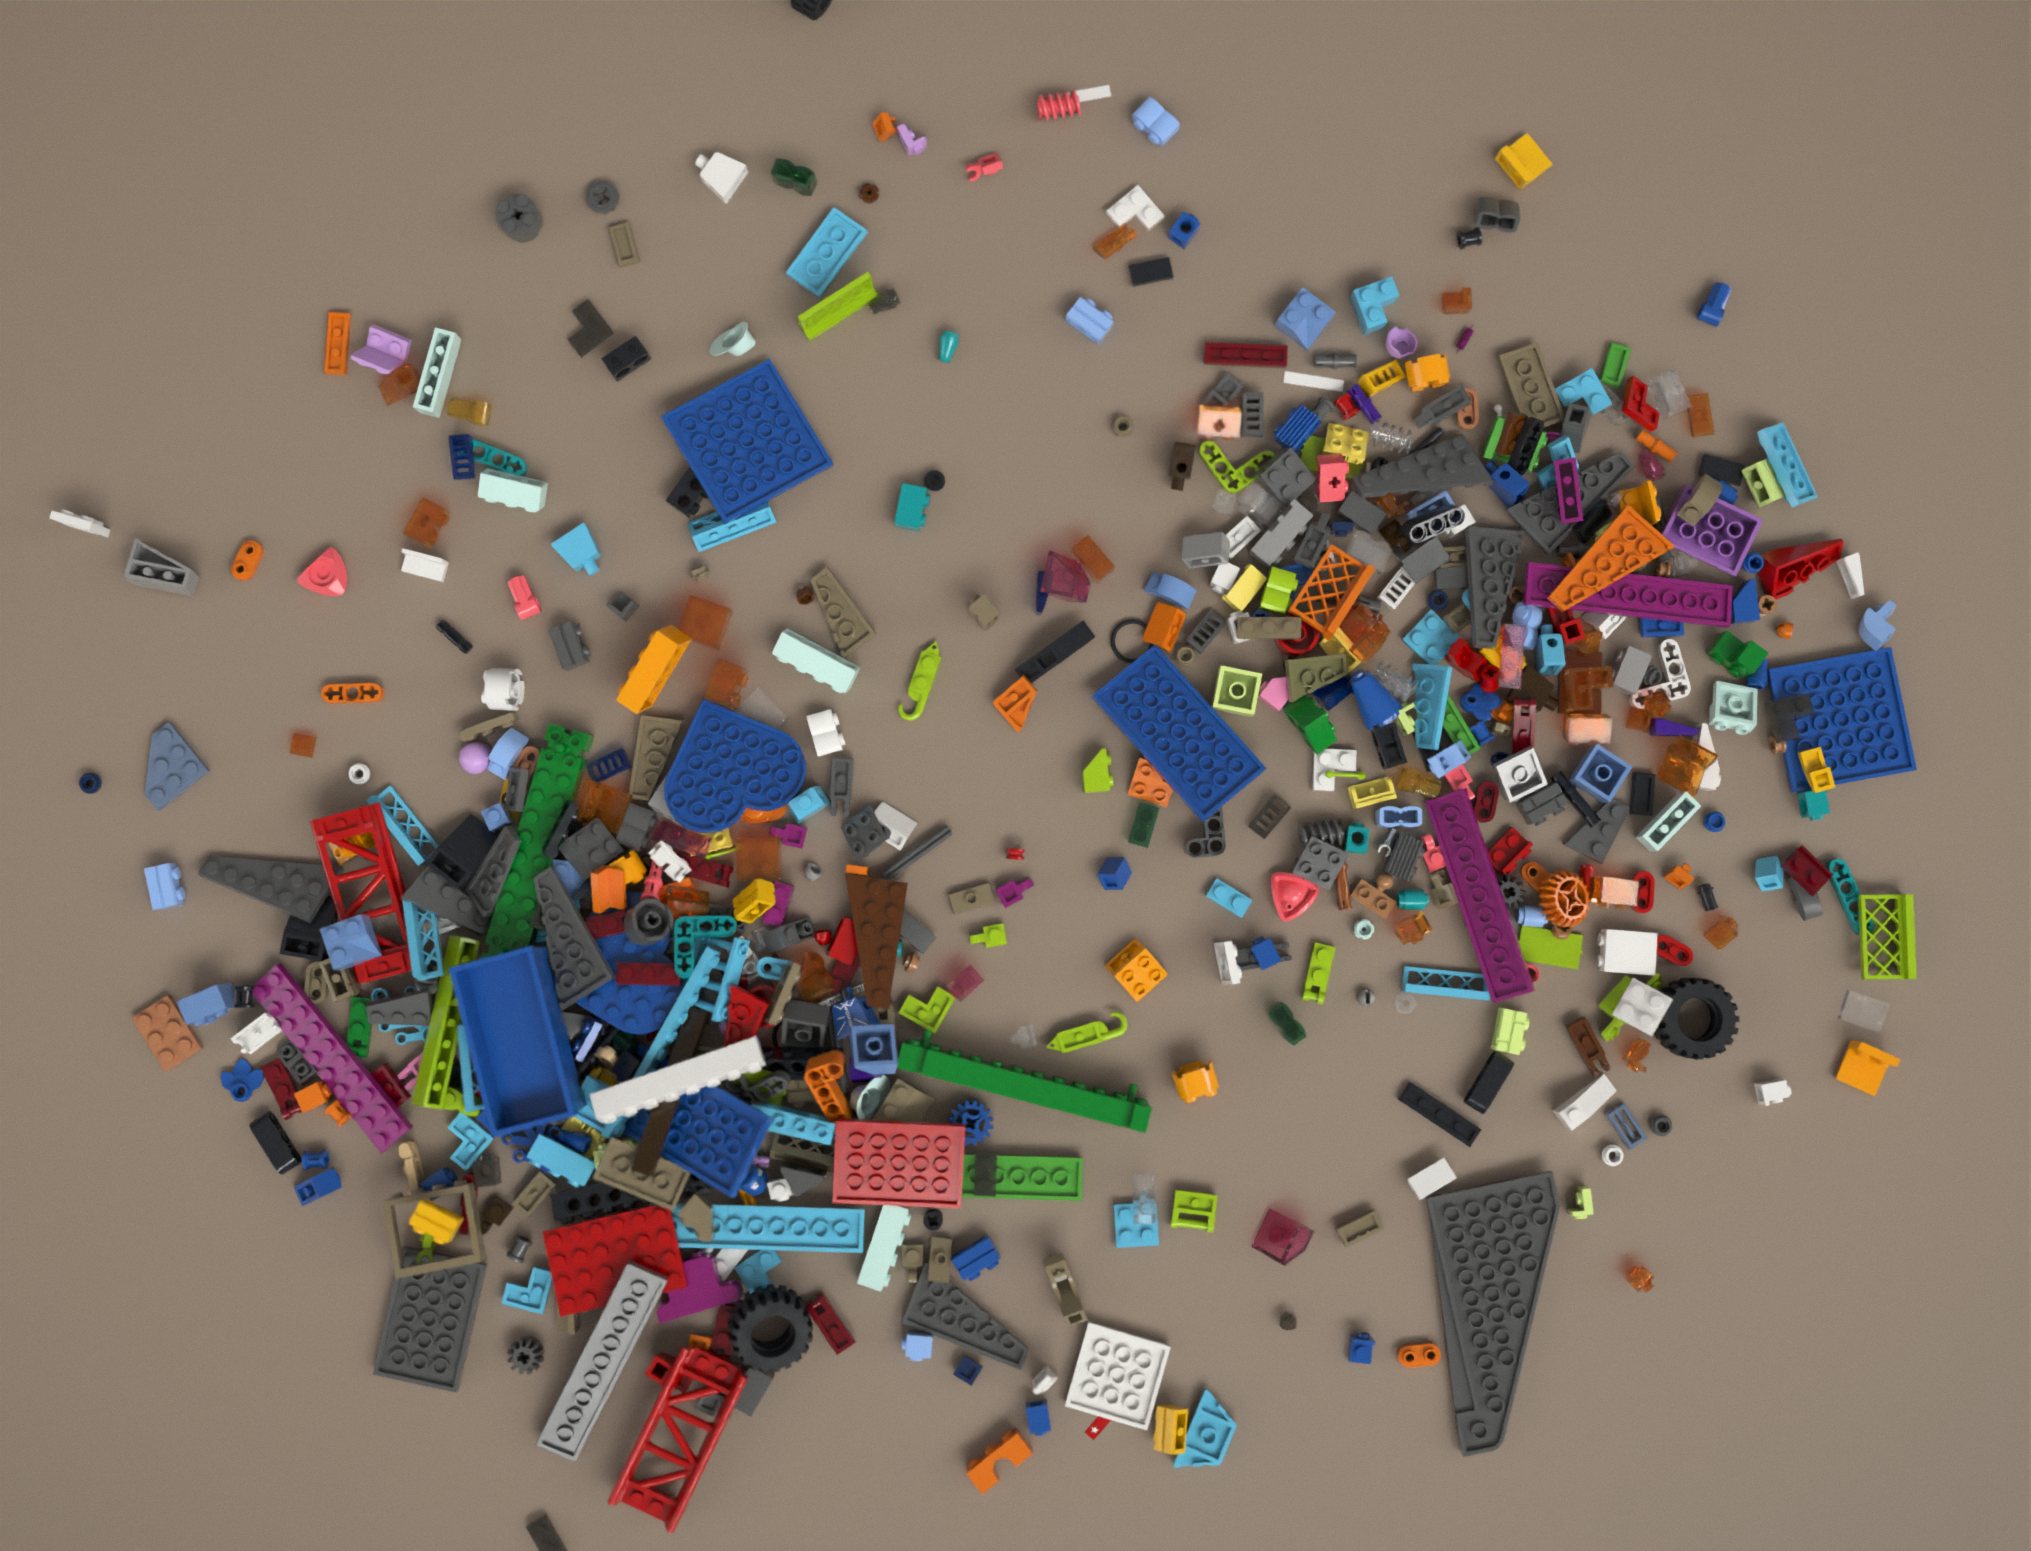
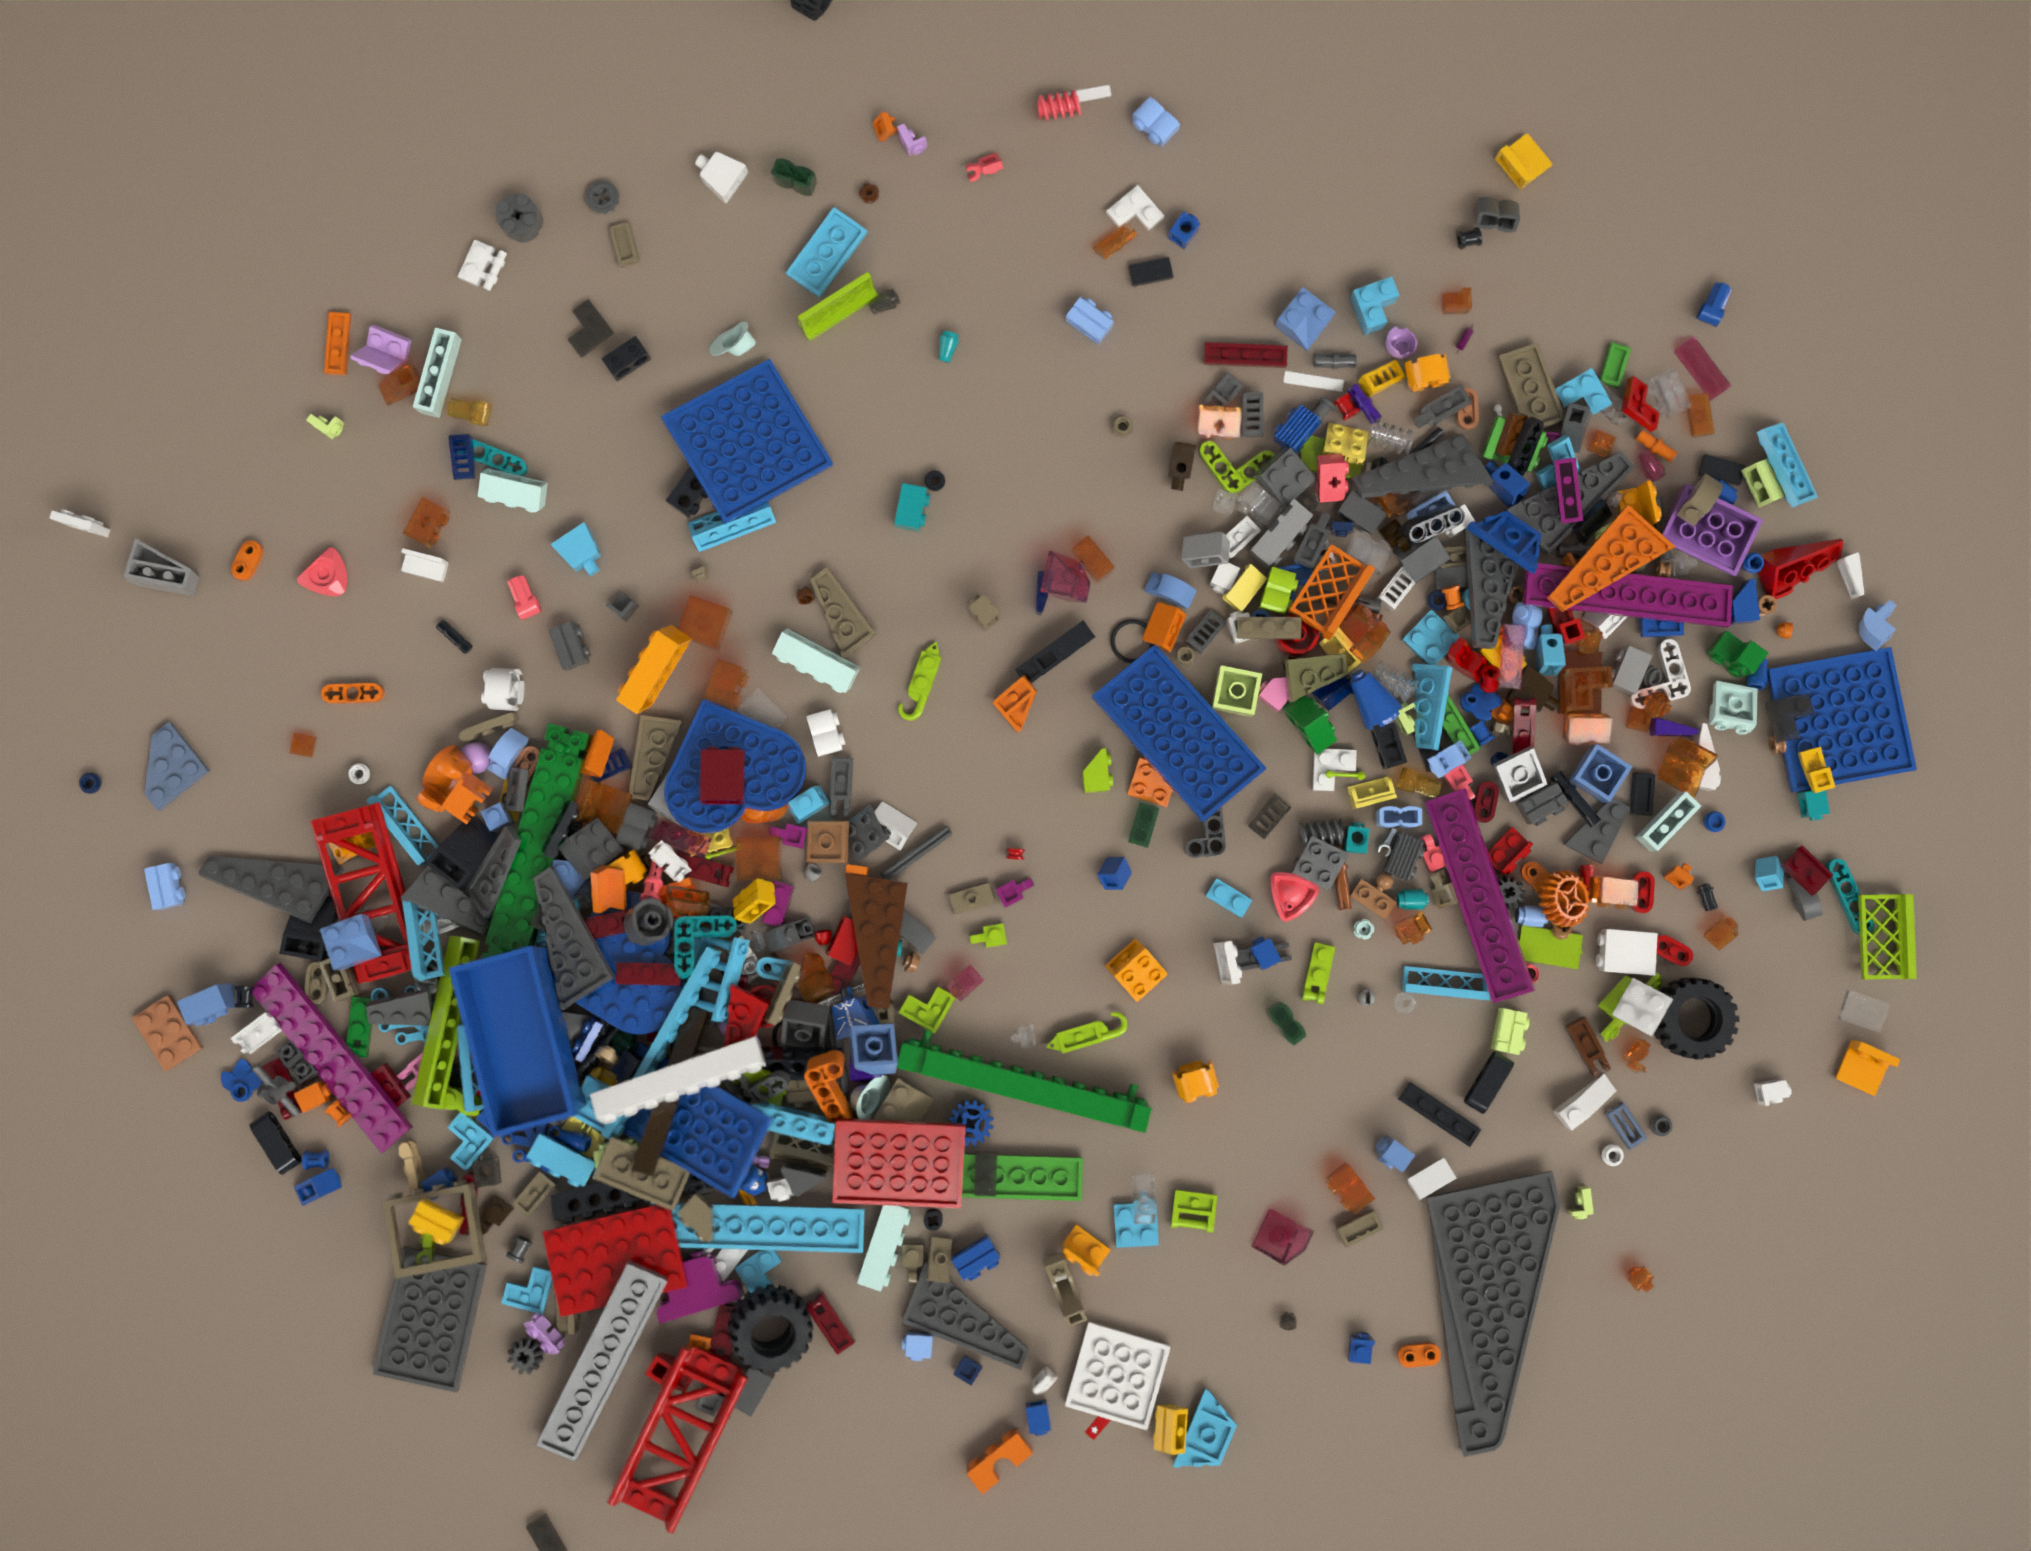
(276, 1090): none -> dark grey bar
(330, 429): none -> yellowish green bracket
(451, 785): none -> orange piece
(477, 262): none -> white plate
(549, 1341): none -> lavender hinge
(597, 754): none -> orange panel
(722, 776): none -> dark red brick
(827, 841): none -> medium nougat plate
(1084, 1249): none -> light orange bracket
(1350, 1188): none -> clear orange brick
(1393, 1153): none -> medium blue brick
(1453, 597): none -> orange bush
(1510, 538): none -> blue wing
(1602, 443): none -> clear orange tile
(1702, 368): none -> clear pink slope

